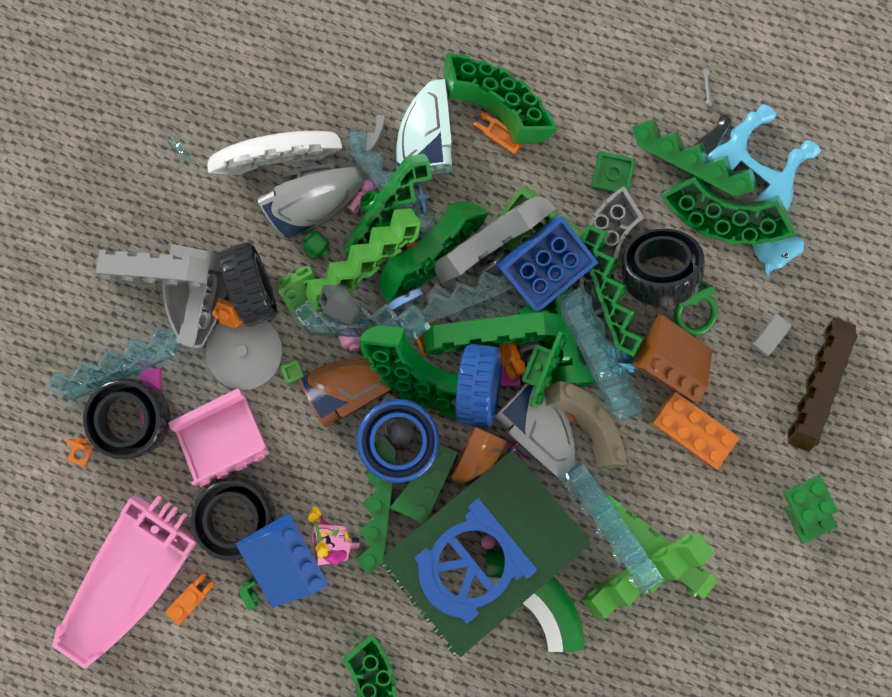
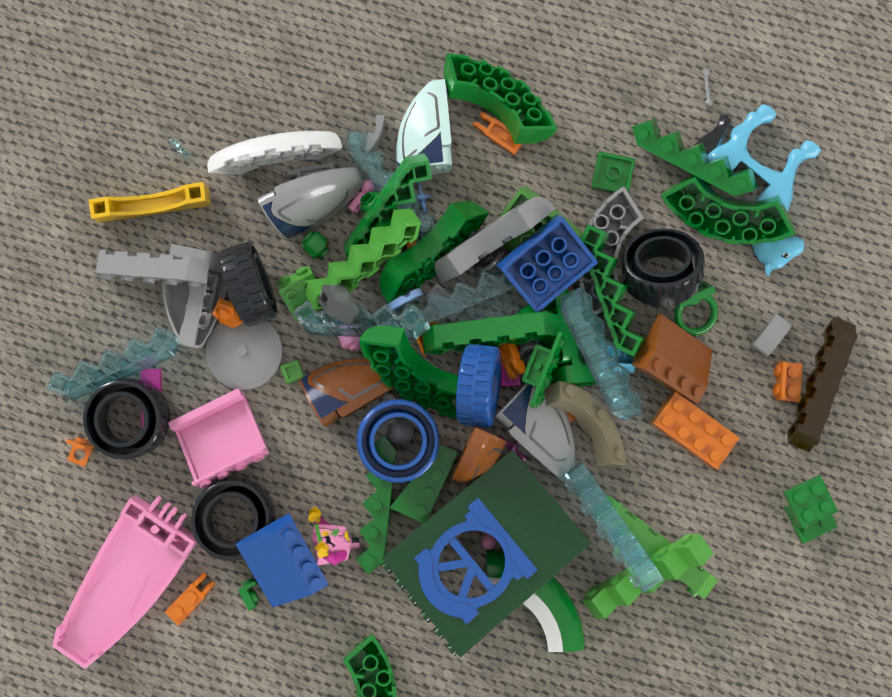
(177, 199): none -> yellow arch
(787, 381): none -> orange bracket

